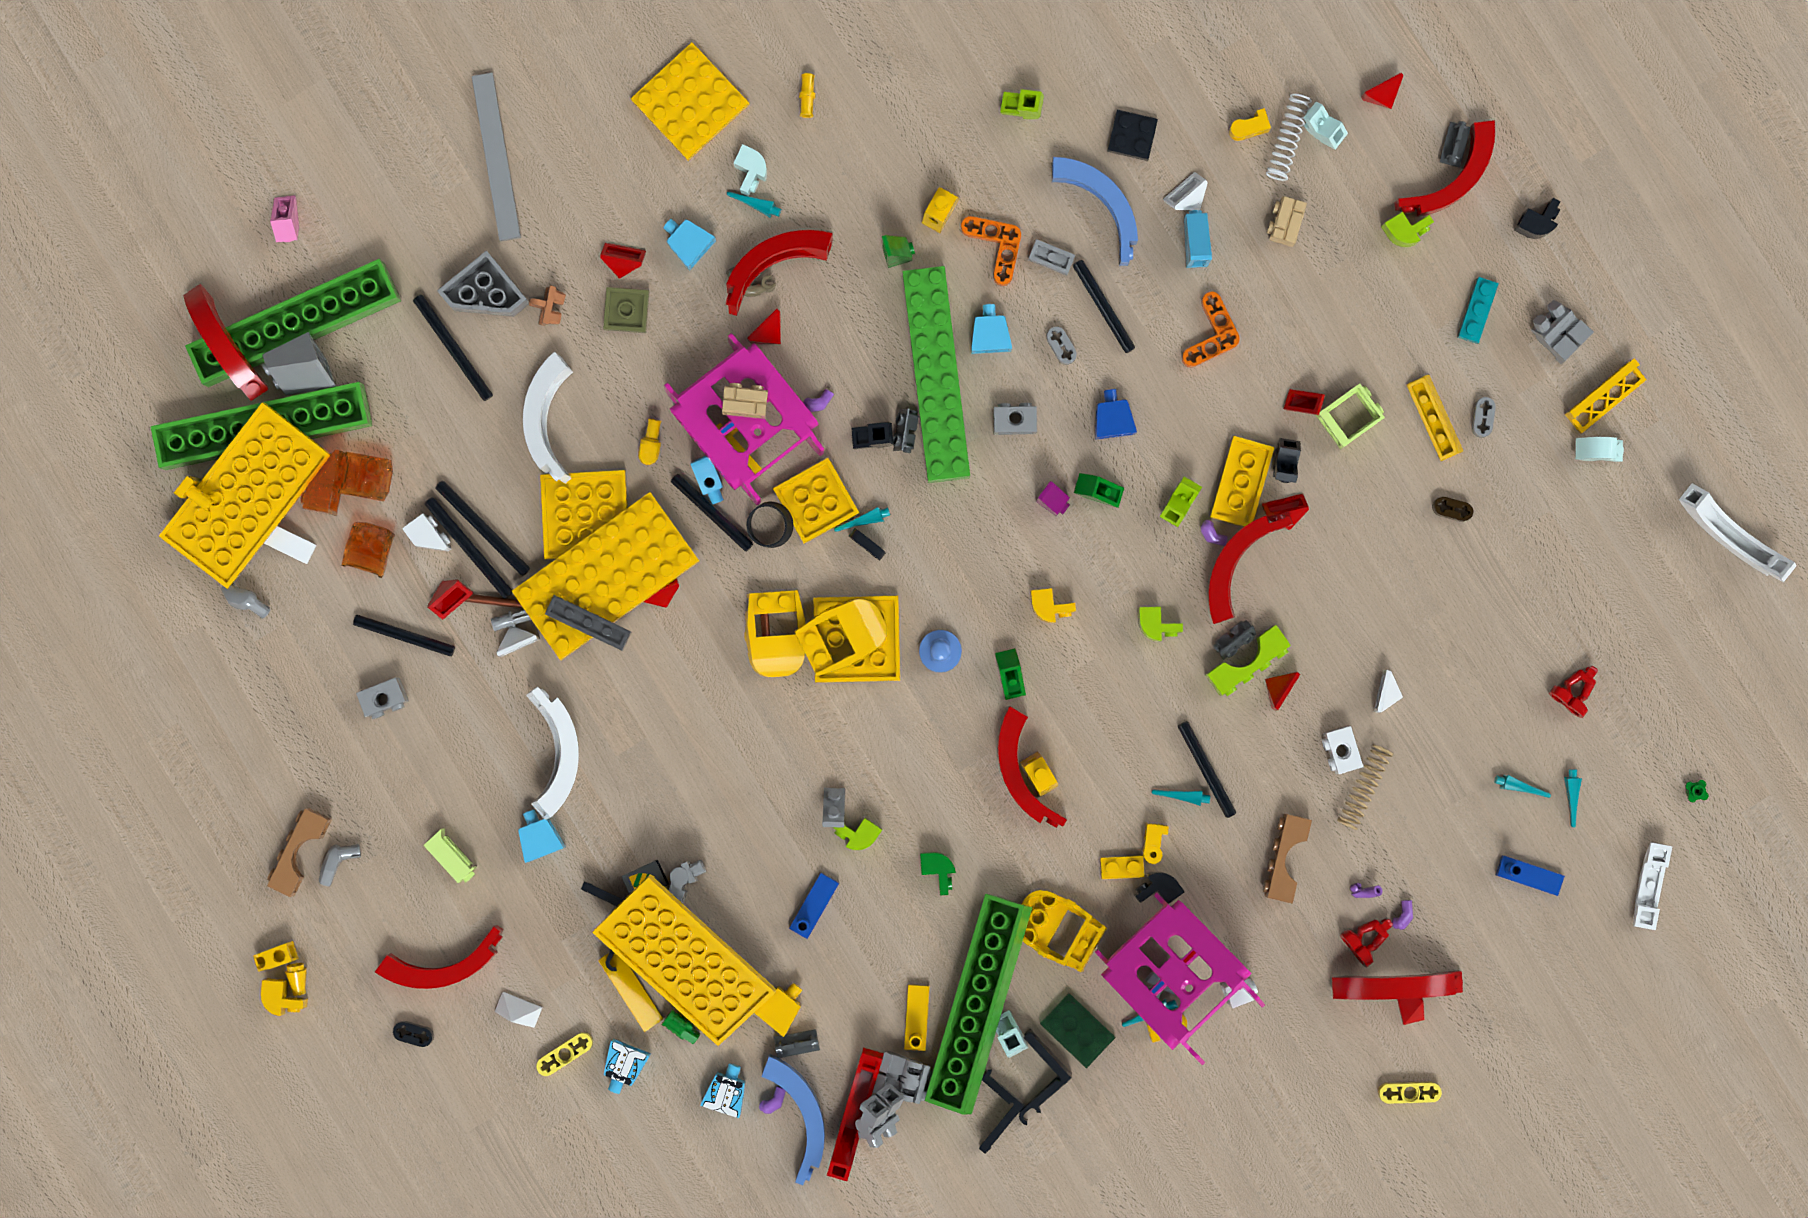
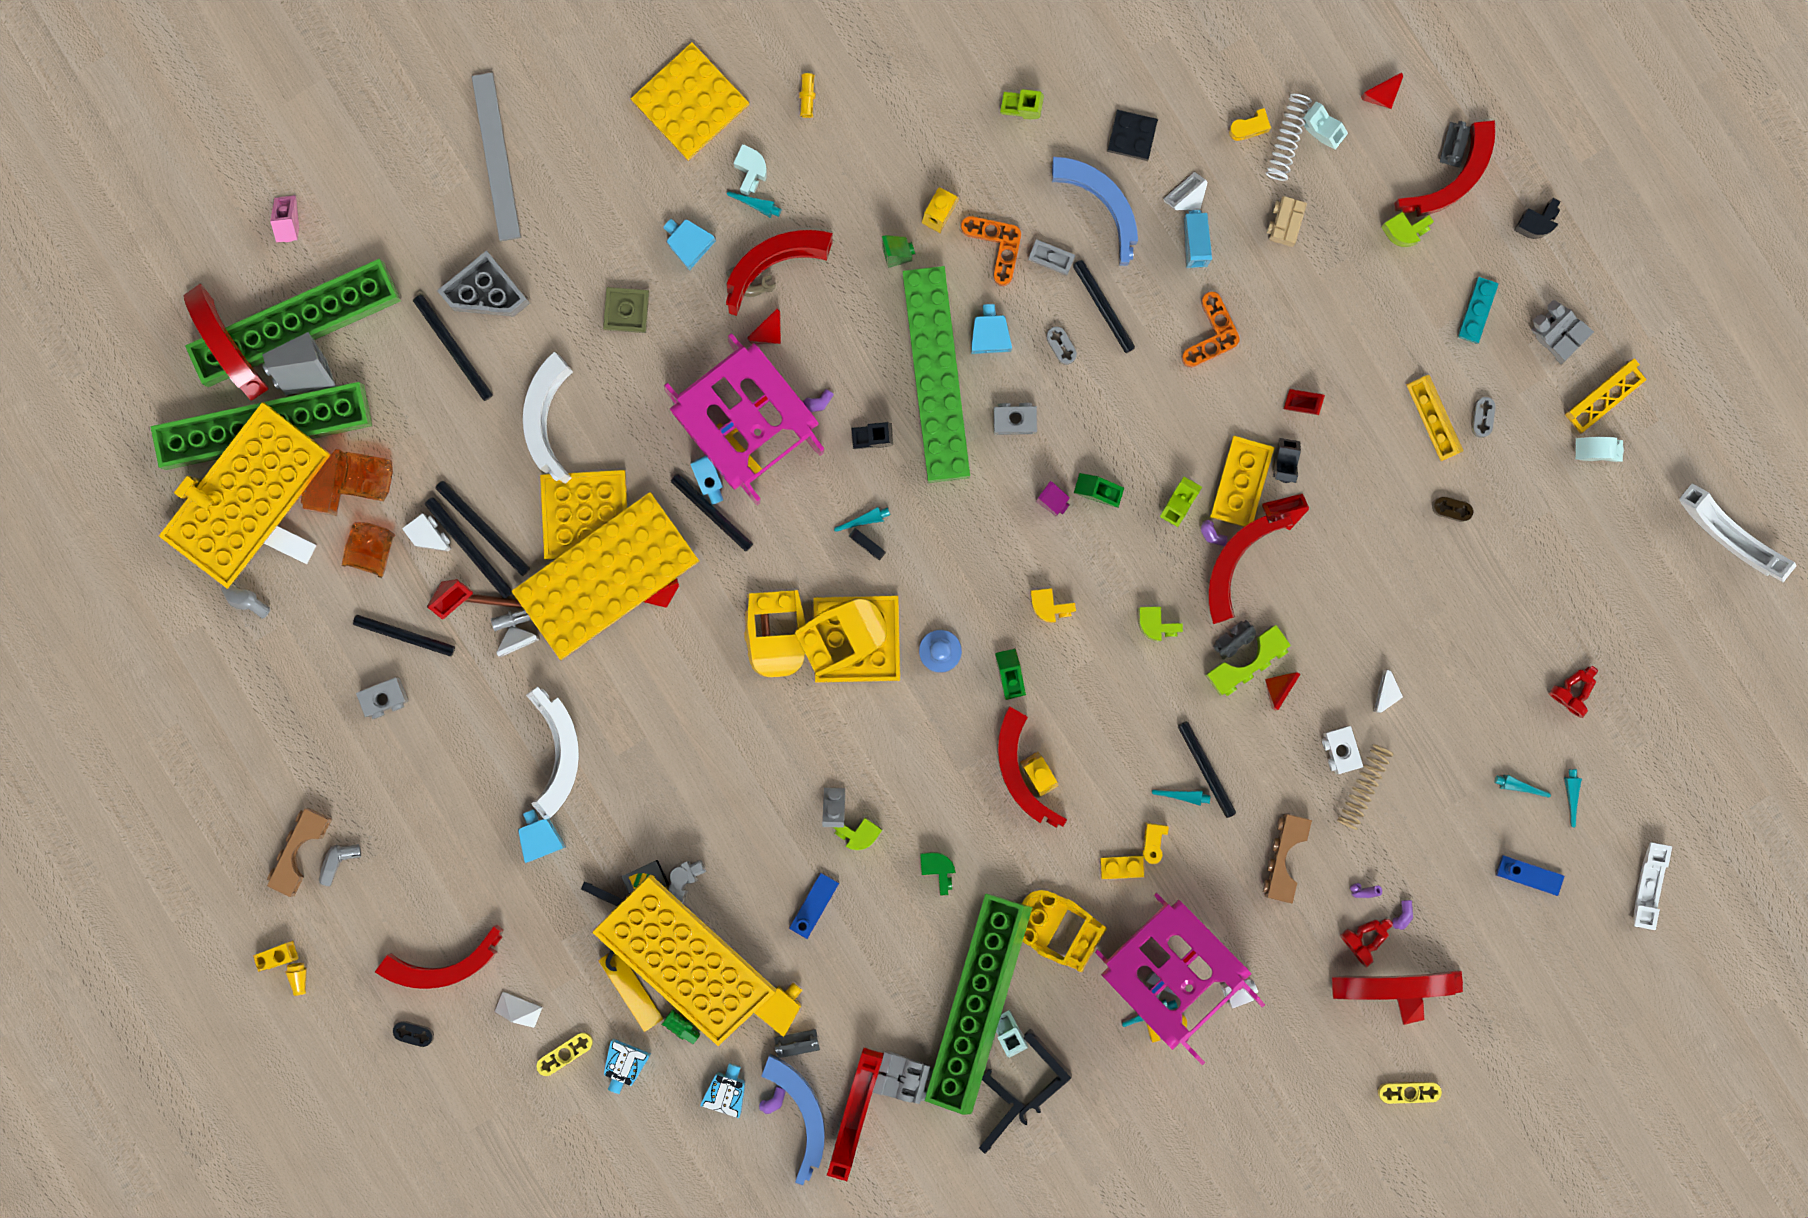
(275, 997): yellow brick -> none
(450, 857): yellowish green window -> none
(551, 297): nougat hips -> none
(588, 622): flat silver tile -> none
(622, 259): red slope -> none
(650, 444): yellow arm -> none
(745, 401): tan brick -> none
(787, 519): black tyre -> none
(816, 500): yellow plate -> none
(879, 1115): light grey hips -> none
(905, 421): dark grey hinge -> none
(916, 1017): yellow piece -> none
(1077, 1030): clear green plate -> none
(1113, 417): blue torso -> none
(1162, 883): black brick -> none
(1332, 427): yellowish green window -> none
(1692, 795): green plate -> none

